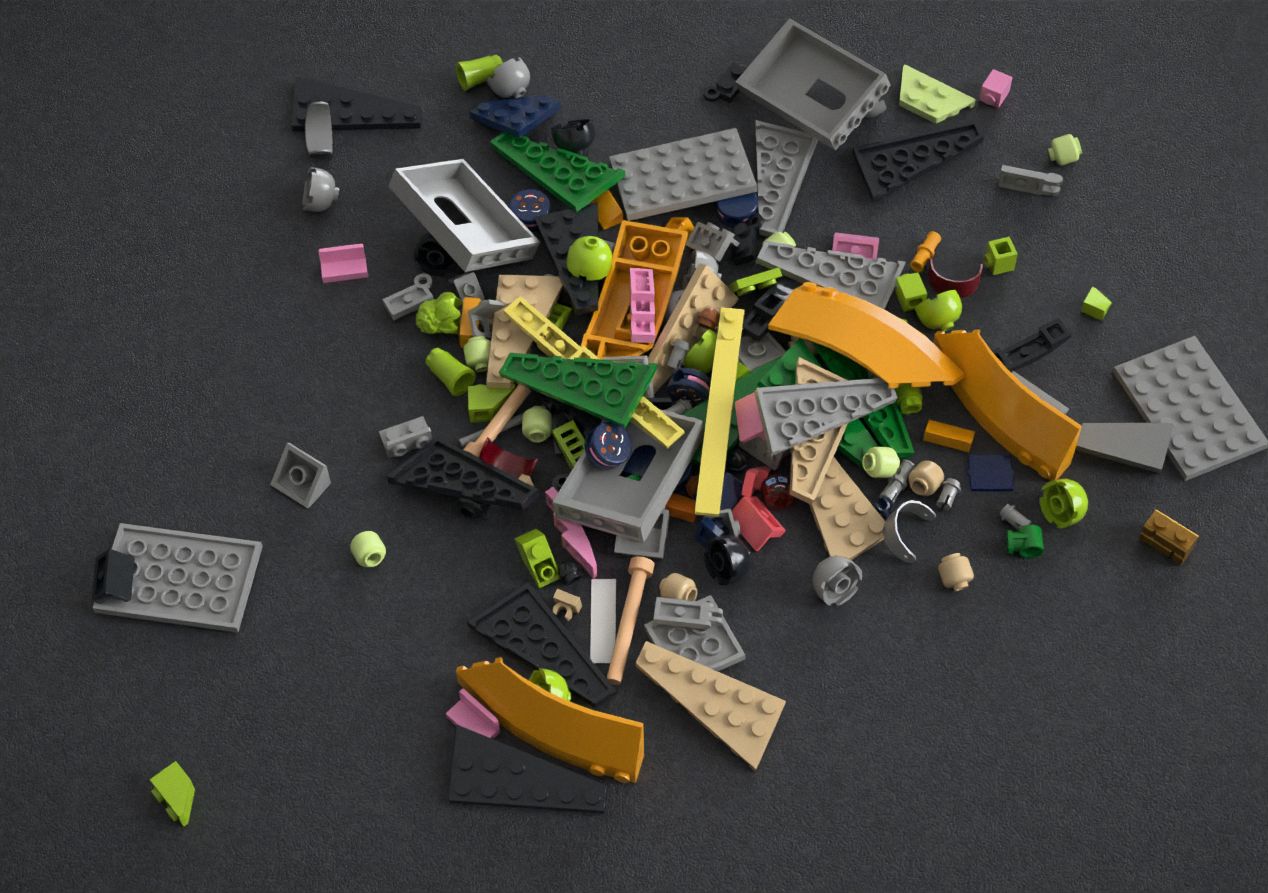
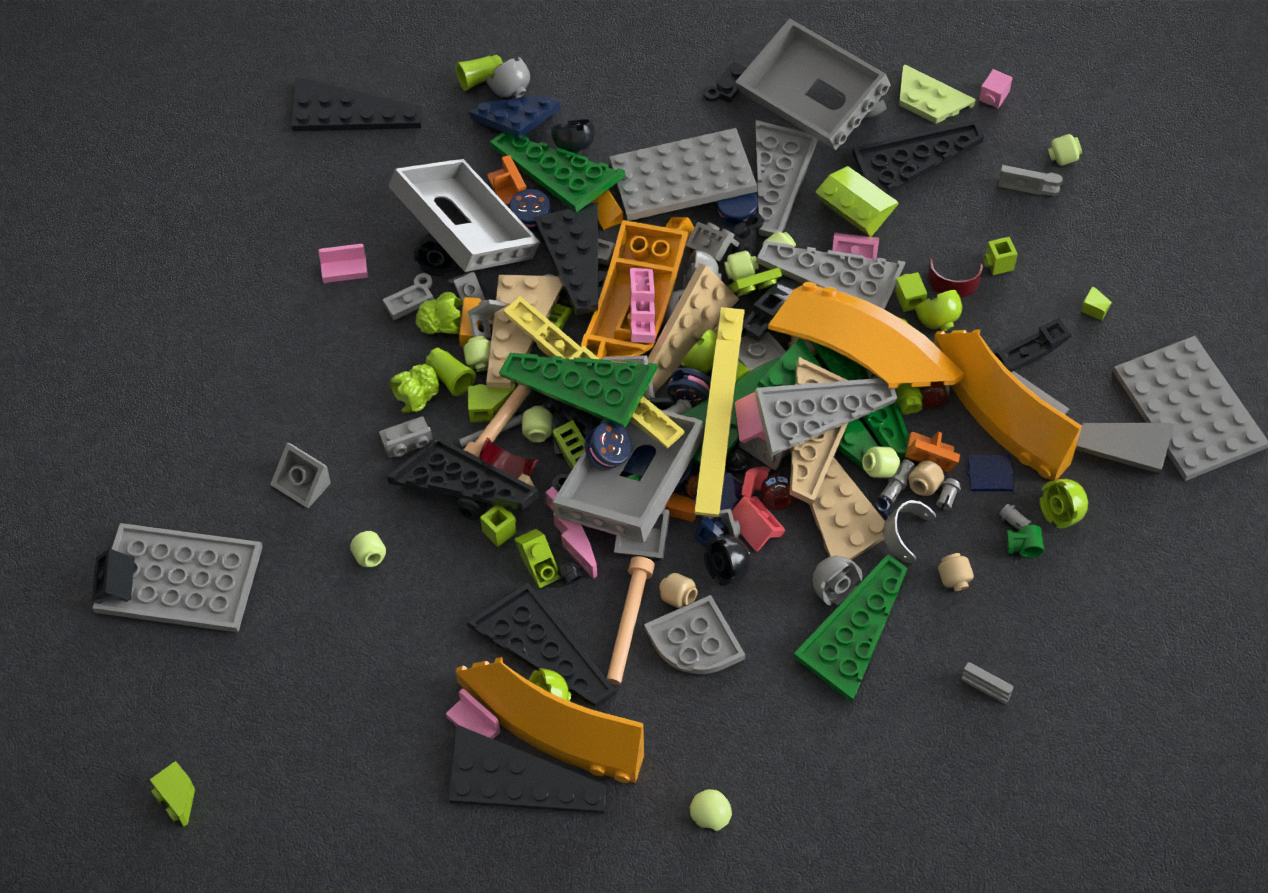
(318, 129): light grey piece -> none
(319, 190): light grey cylinder -> none
(415, 387): none -> lime hair
(498, 525): none -> lime brick
(506, 181): none -> orange panel
(566, 602): tan tile -> none
(589, 258): lime cylinder -> none
(603, 619): white sticker -> none
(678, 353): light grey pin -> none
(686, 613): light grey hinge -> none
(709, 318): dark orange plate -> none
(710, 809): none -> yellowish green hair
(723, 705): tan wing -> none
(740, 265): none -> yellowish green head
(848, 637): none -> green wing
(856, 200): none -> lime slope
(925, 251): light orange pin -> none
(931, 449): none -> orange panel
(935, 393): none -> clear red head
(948, 436): light orange slope -> none
(987, 683): none -> light grey tile
(1168, 537): pearl gold brick -> none

